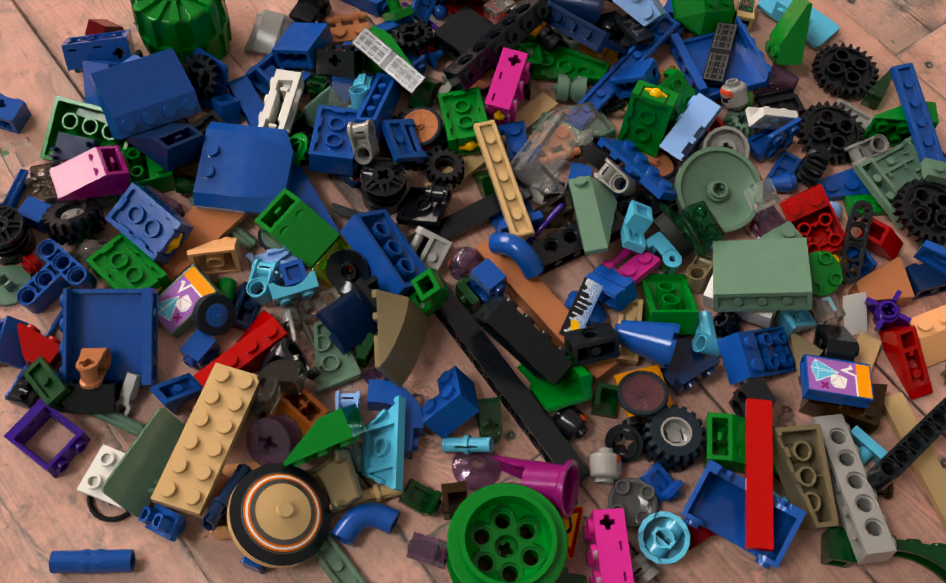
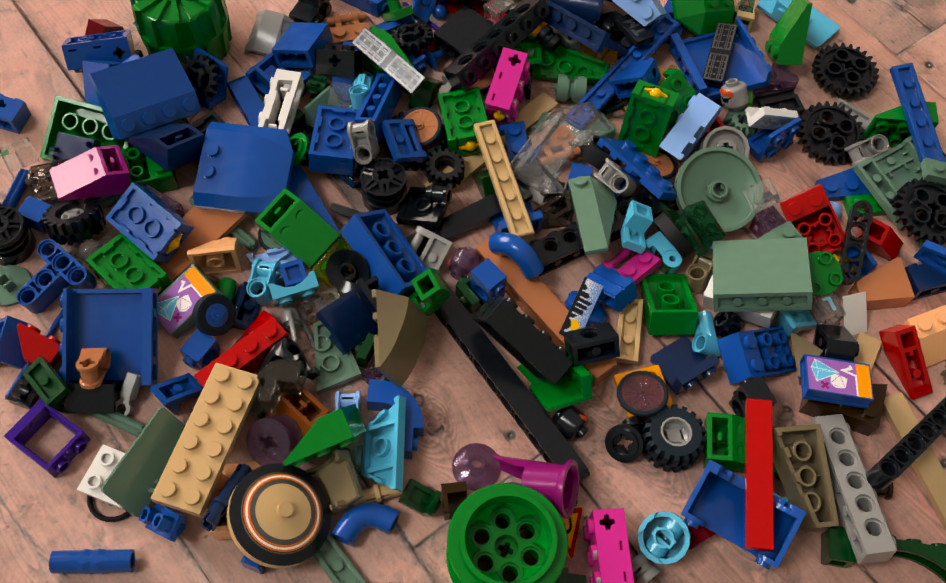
(31, 264): red plate -> none
(185, 185): dark green cone -> none
(227, 108): blue panel -> none
(428, 550): clear purple brick -> none
(452, 405): blue brick -> none
(467, 444): medium azure pin -> none
(489, 418): clear green piece -> none
(546, 222): dark purple axle -> none
(604, 400): dark green panel -> none
(605, 466): light grey head -> none
(634, 498): dark grey dish -> none
(649, 339): blue cone -> none
(661, 482): blue bracket -> none
(784, 163): blue tile -> none
(785, 182): blue cone -> none
(812, 167): black gear -> none
(867, 446): medium azure tile -> none
(876, 92): clear green slope -> none
(887, 313): dark purple brick -> none

